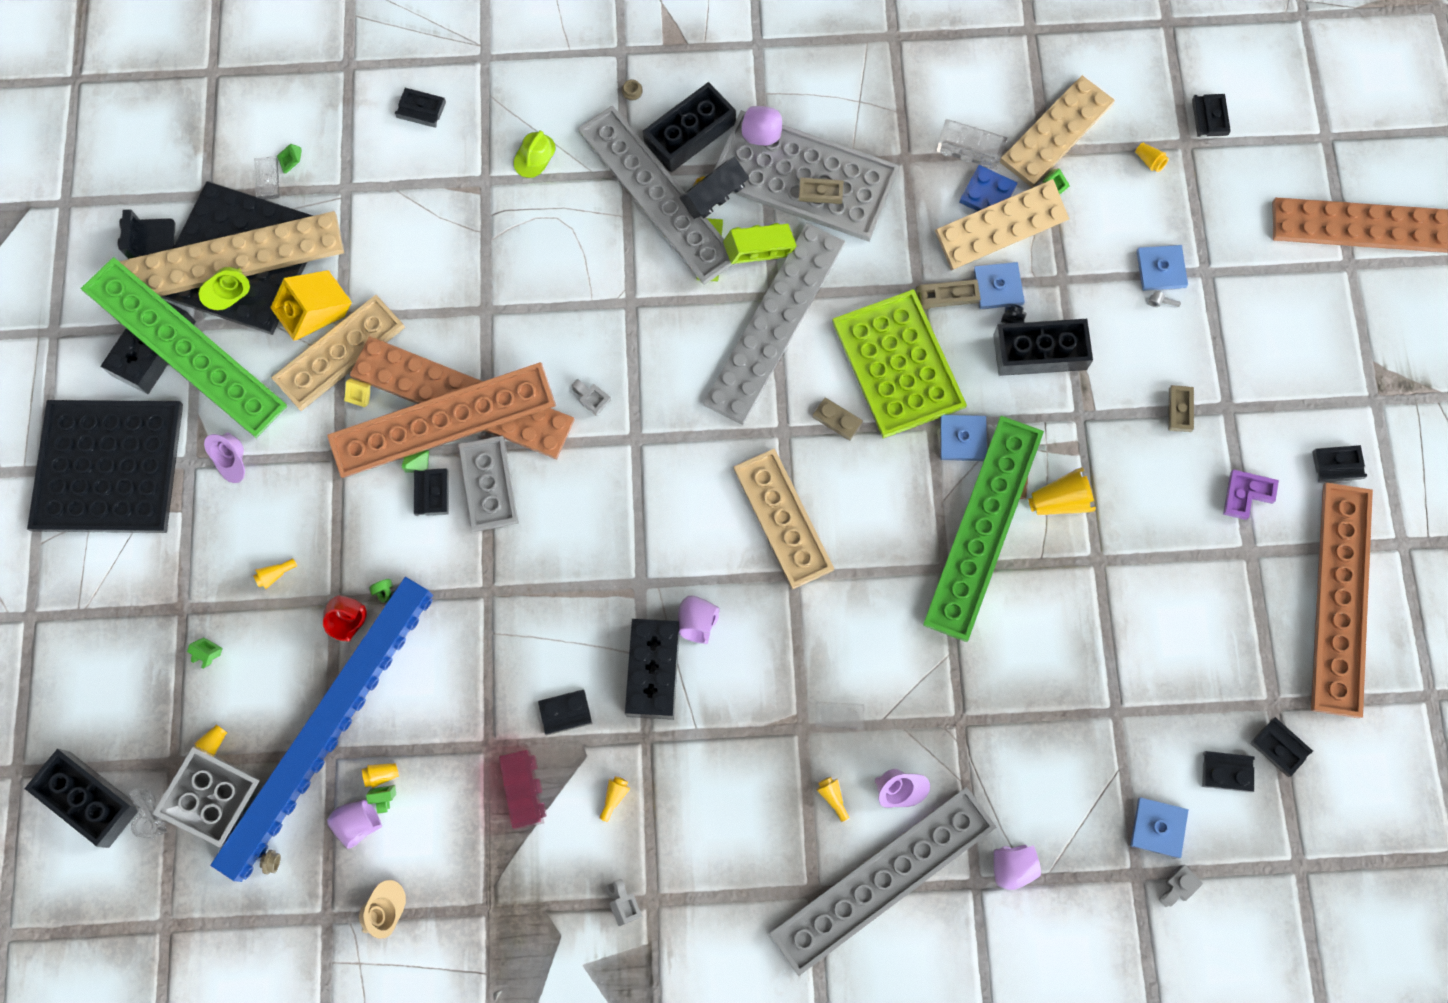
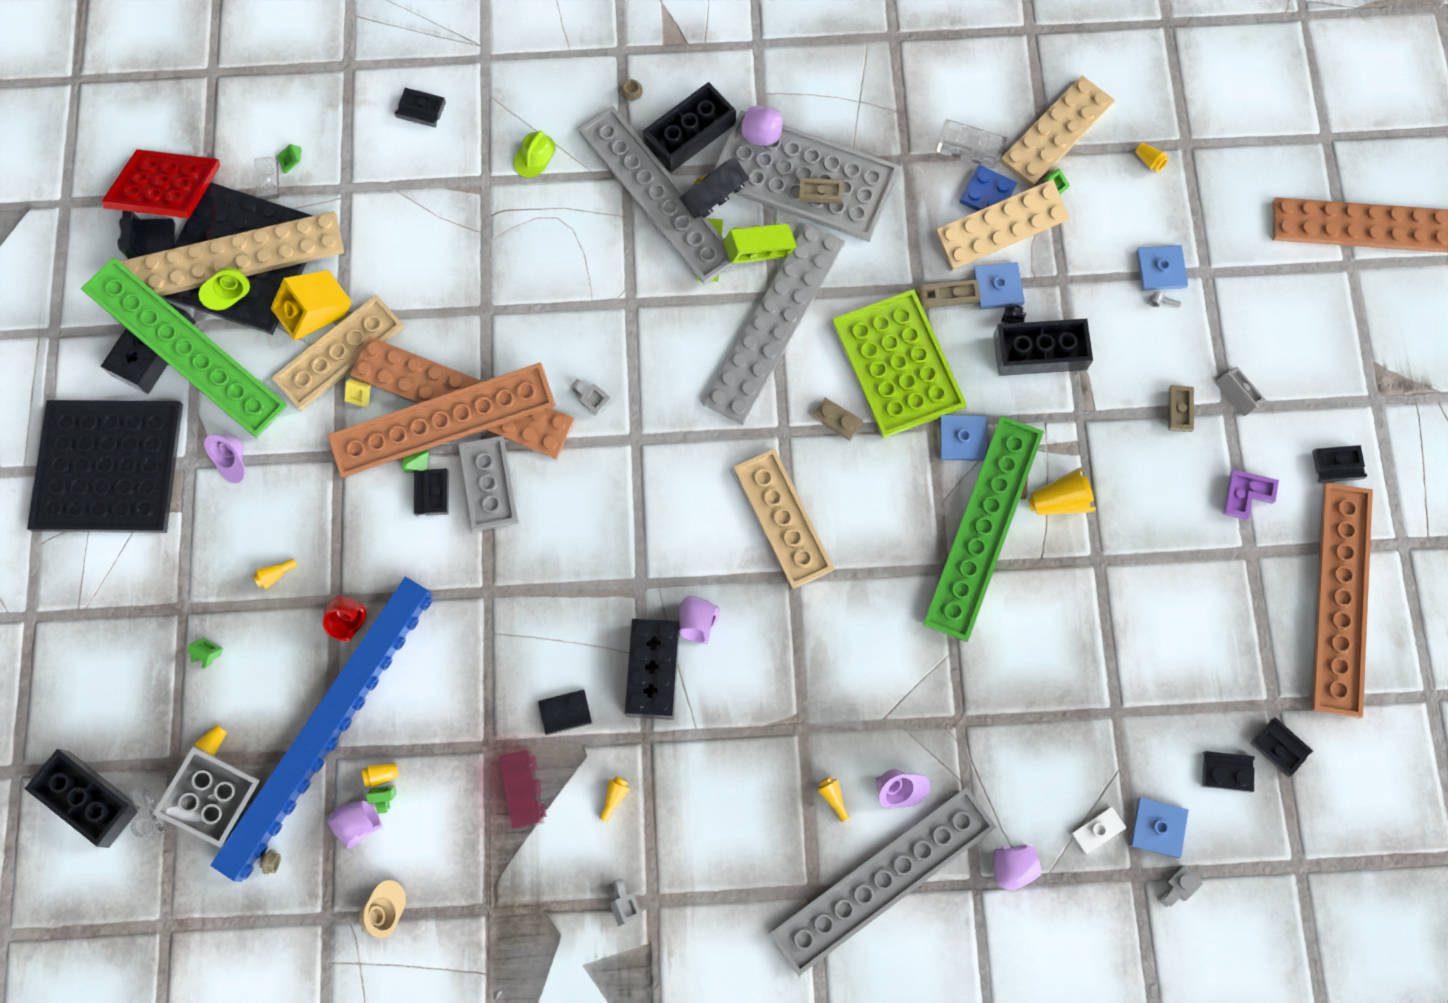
(161, 183): none -> red plate
(380, 587): bright green tile -> none
(1098, 830): none -> white plate
(1211, 115): black plate -> none
(1240, 391): none -> light grey slope

